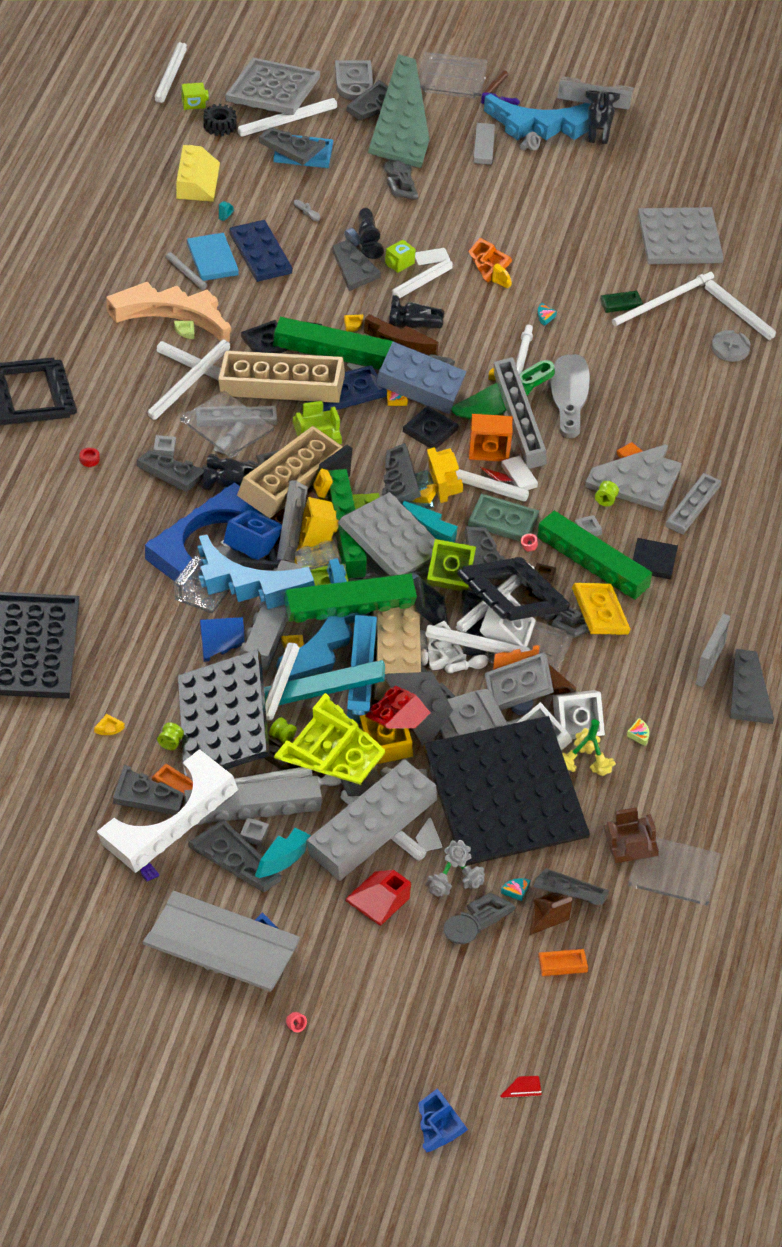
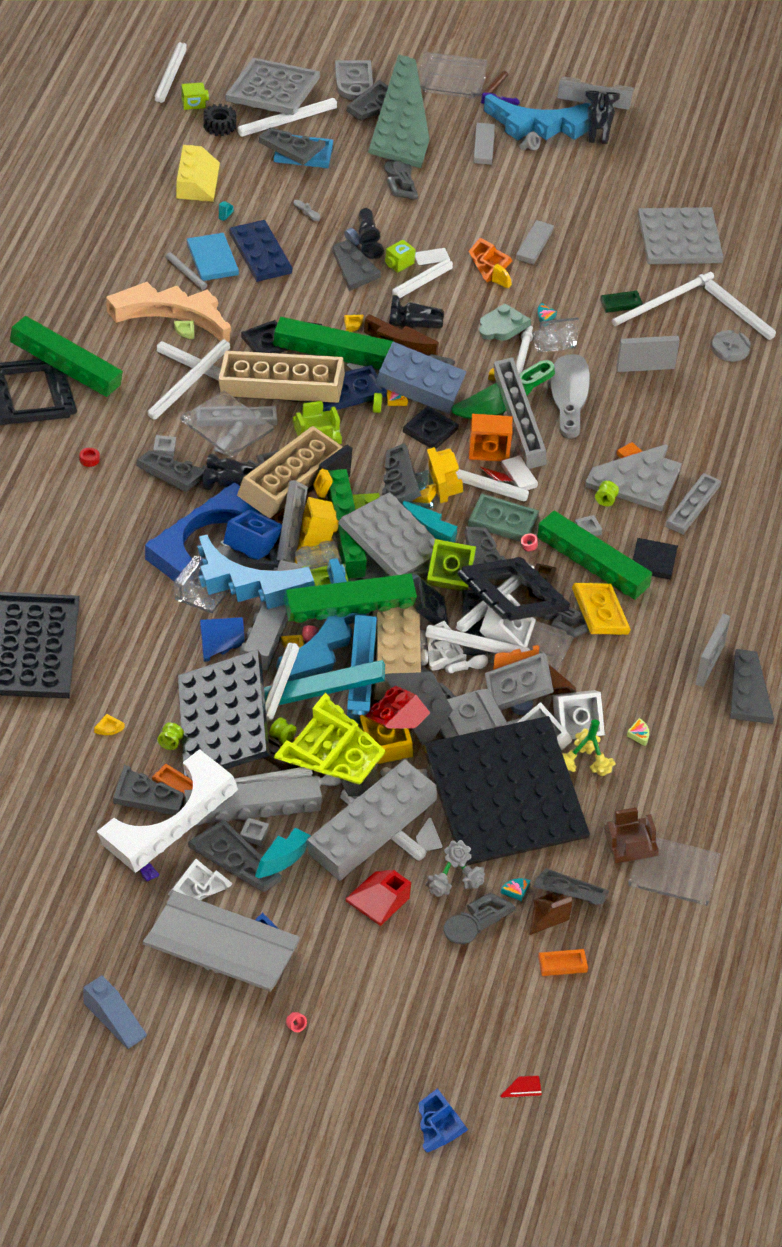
(66, 356): none -> green brick
(113, 1012): none -> sand blue slope
(200, 882): none -> white slope
(309, 632): none -> coral hinge
(377, 403): none -> lime tile
(503, 323): none -> plate
(534, 242): none -> light grey tile
(556, 335): none -> clear bracket
(647, 353): none -> light grey tile

